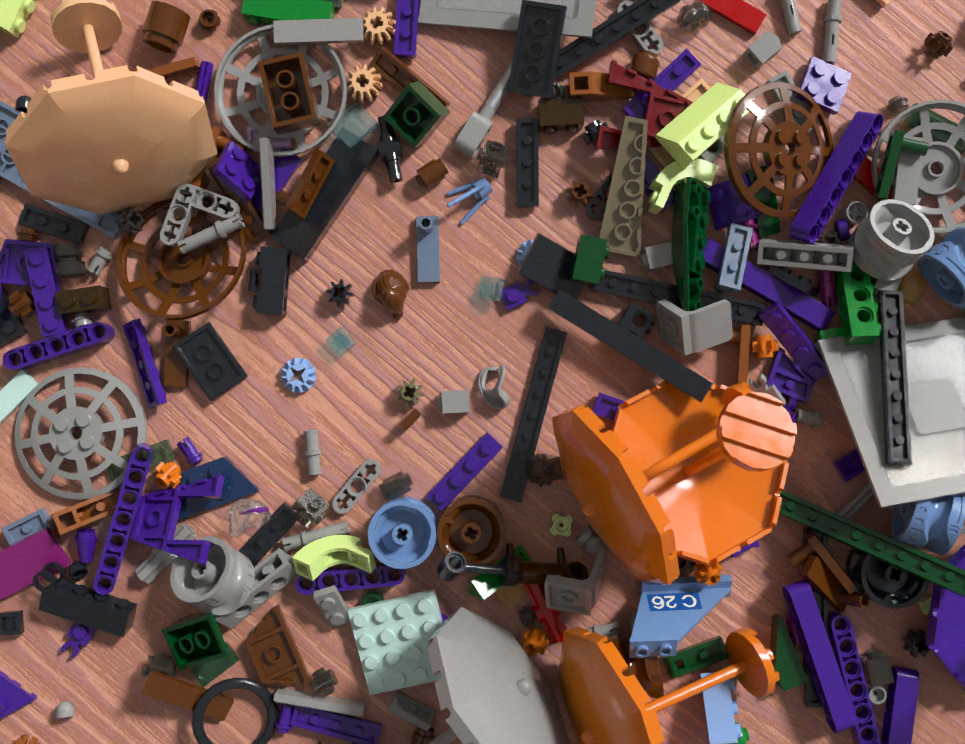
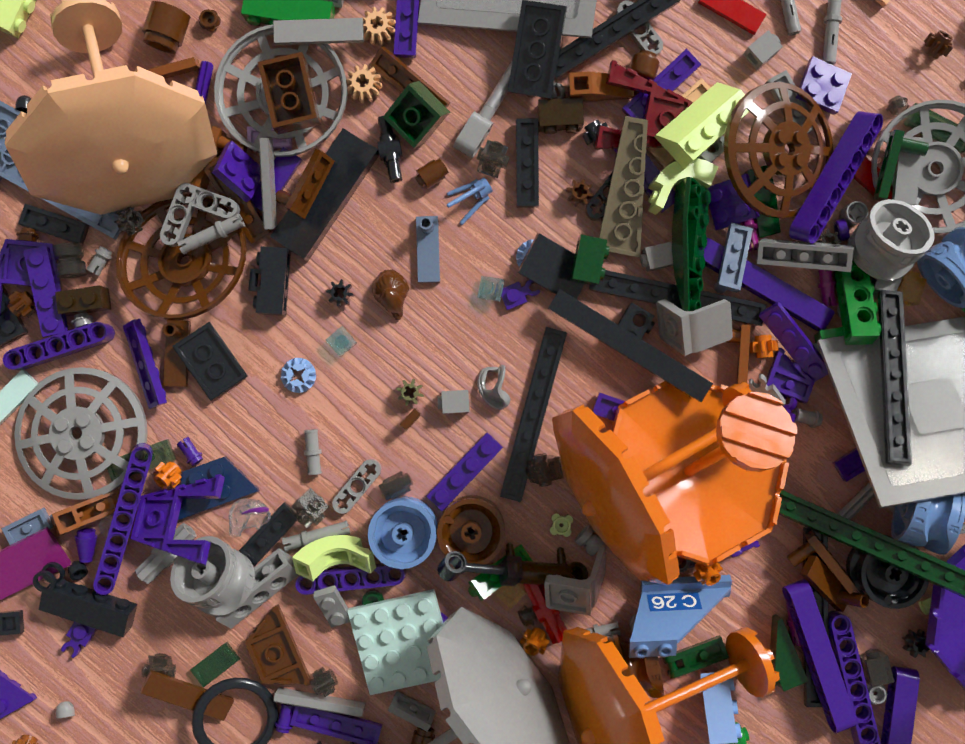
(195, 640): dark green slope -> none
(354, 125): clear light blue piece -> none
(694, 16): clear smoke piece -> none
(800, 282): black wing -> none

